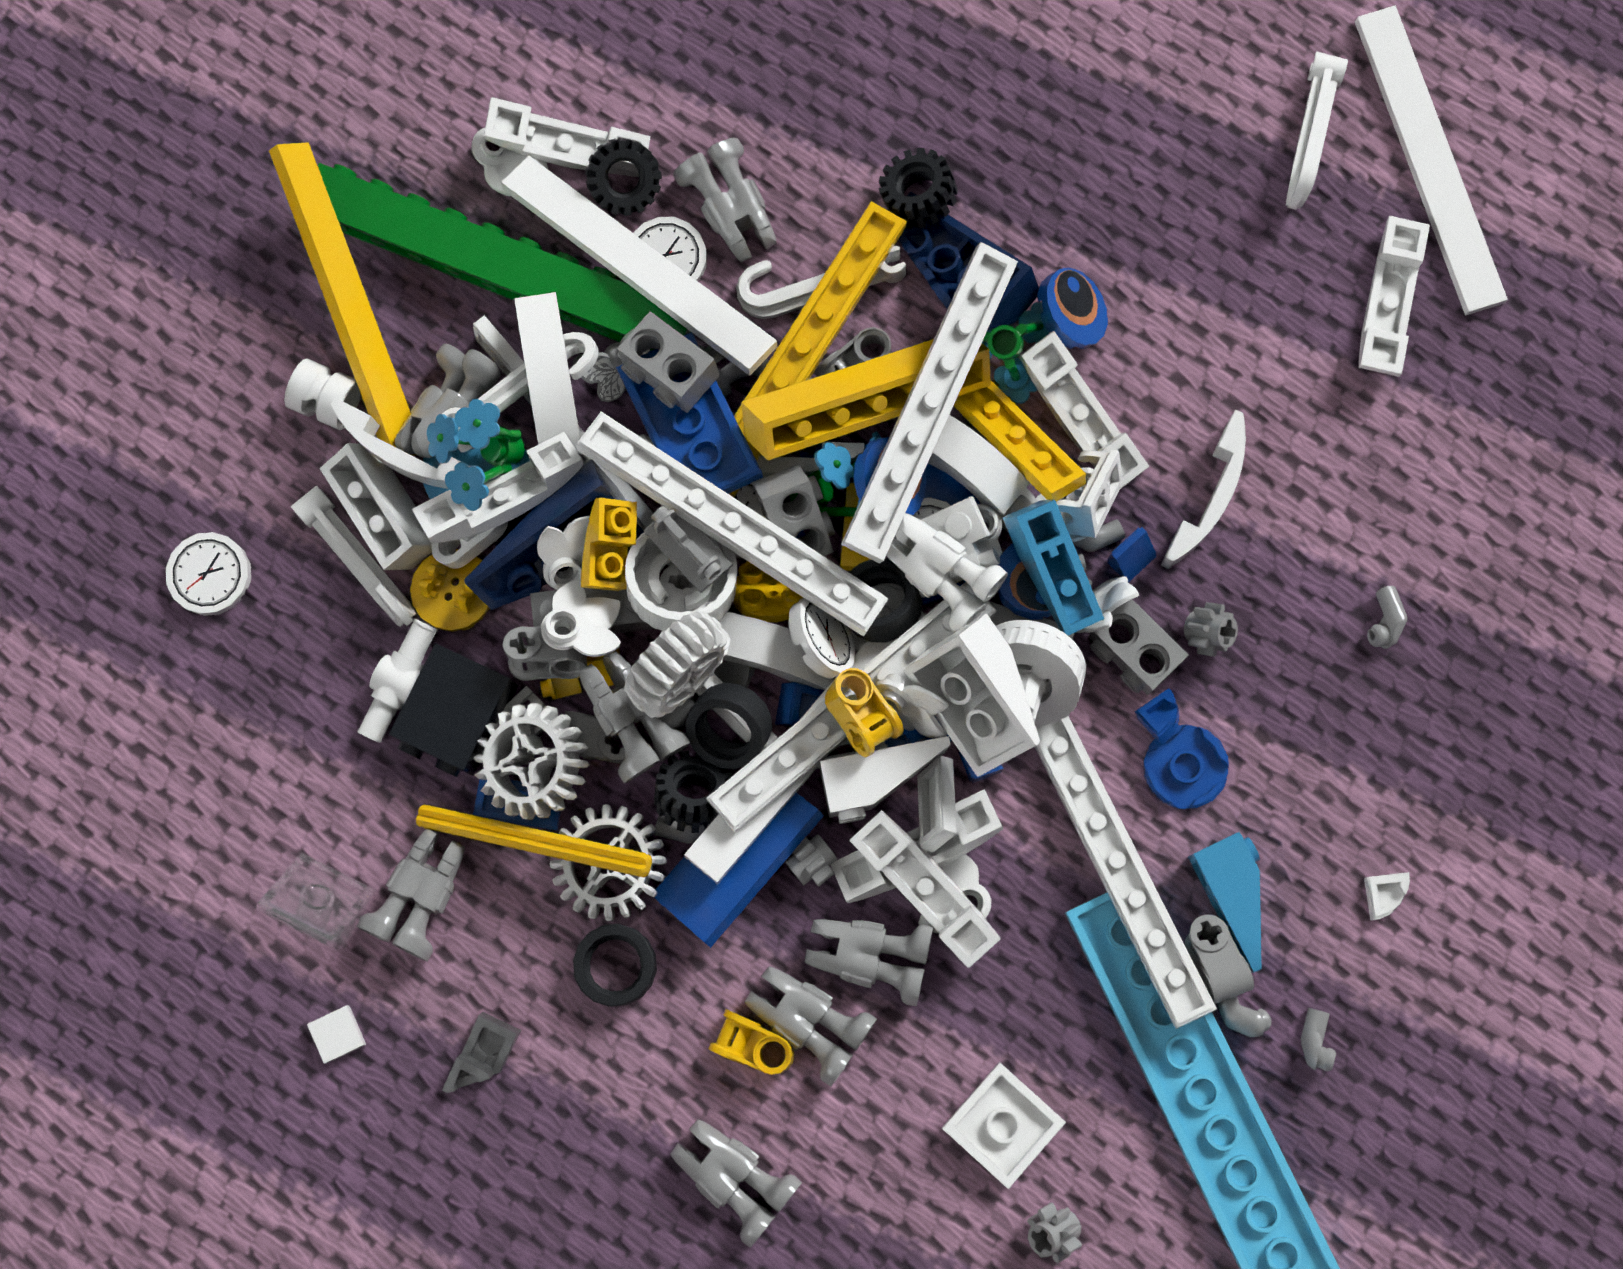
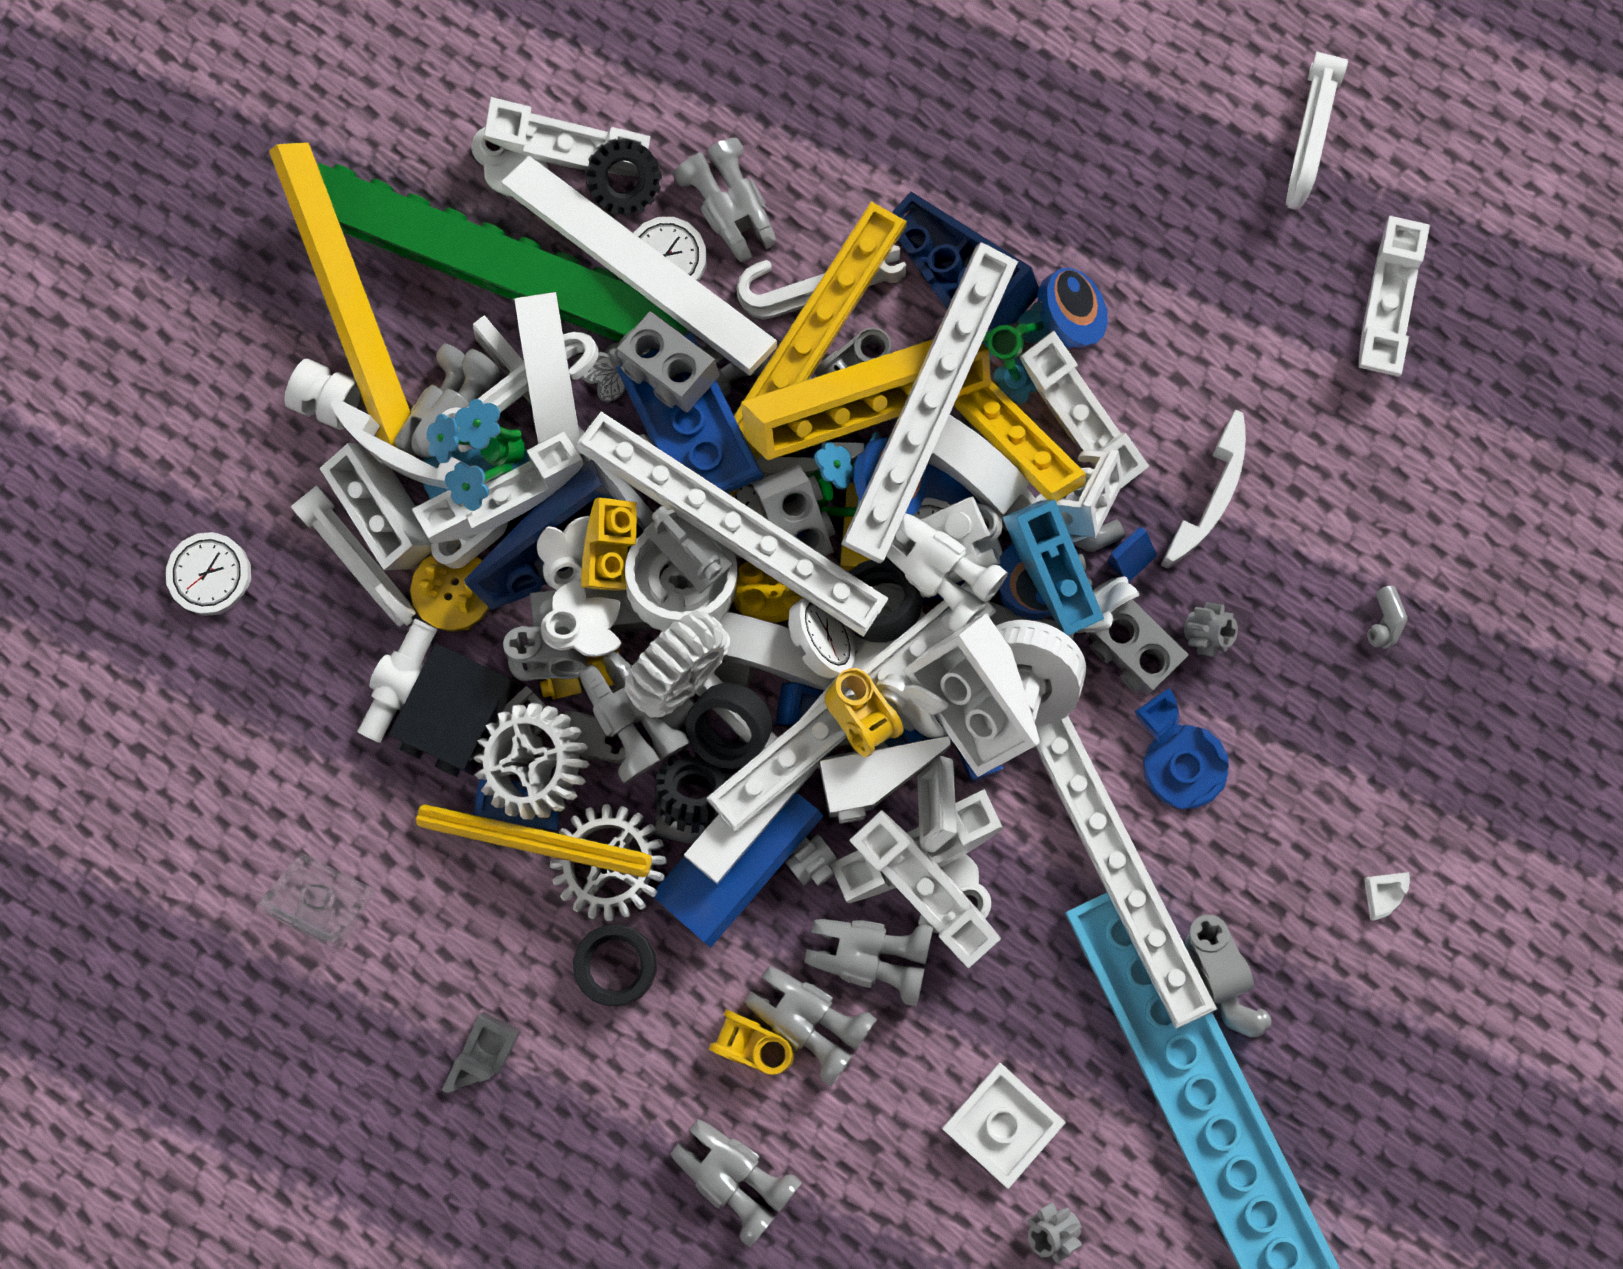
(336, 1034): white tile -> none
(419, 883): light grey piece -> none
(915, 169): black tyre -> none
(1233, 887): dark azure slope -> none
(1312, 1040): light grey arm -> none
(1430, 160): white tile -> none

